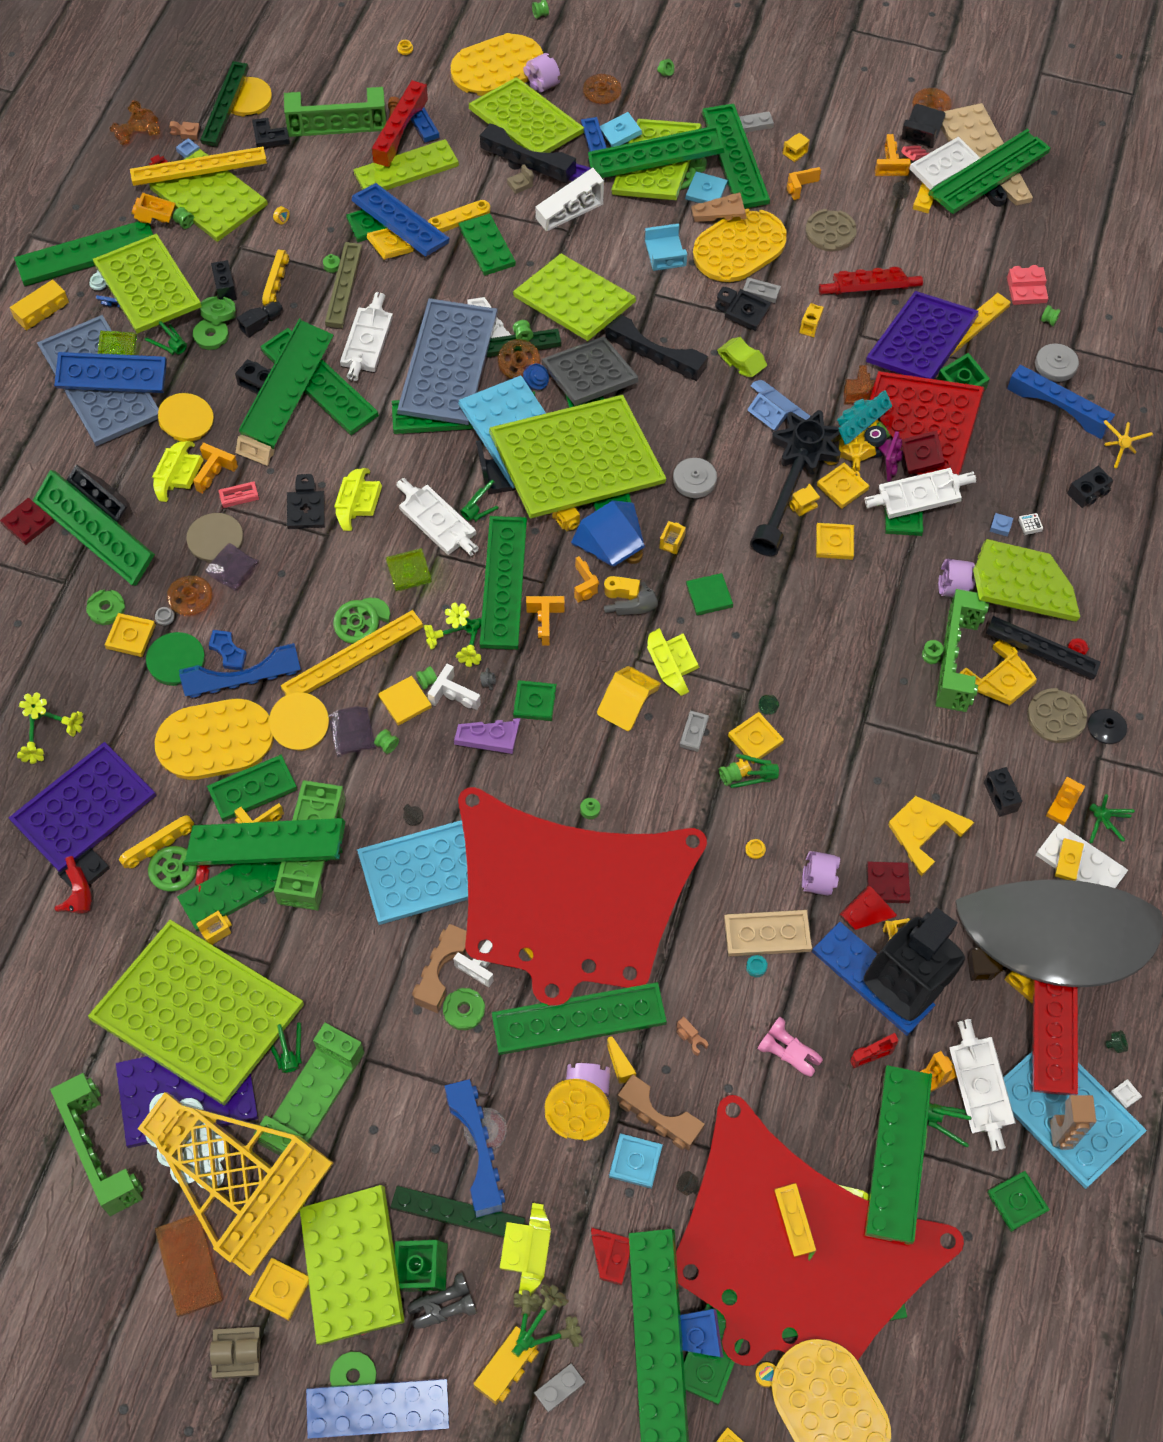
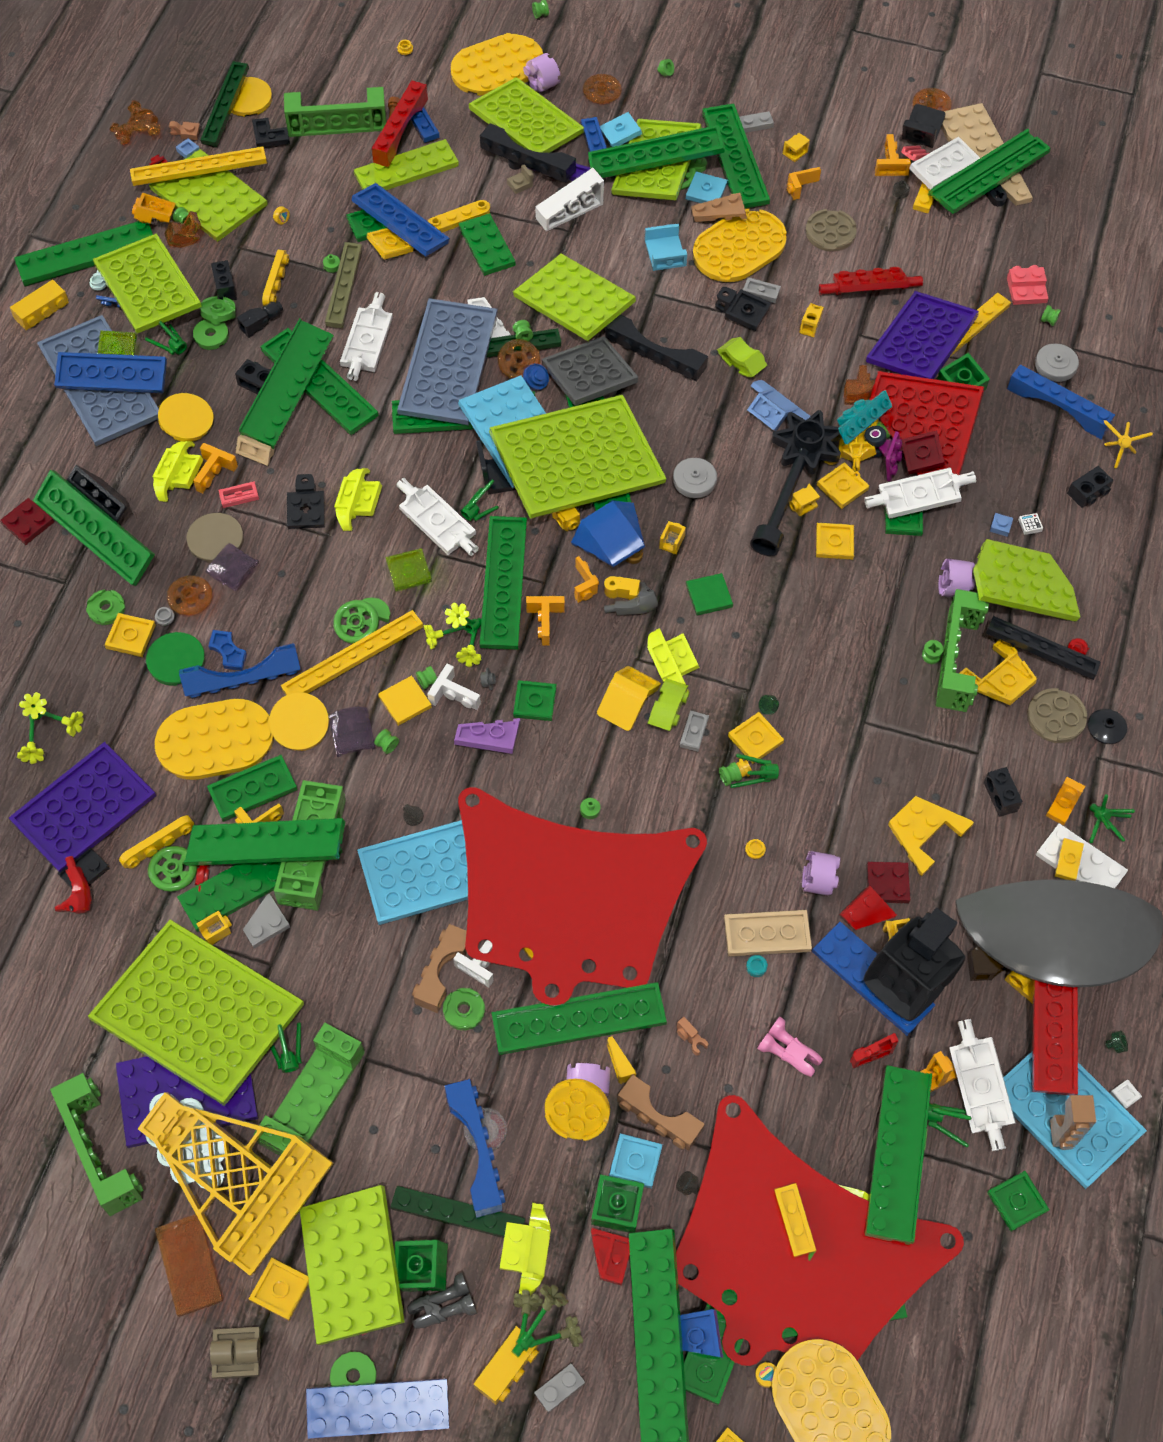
(184, 233): none -> clear orange brick
(265, 923): none -> light grey wing
(617, 1204): none -> green brick
(668, 705): none -> lime brick

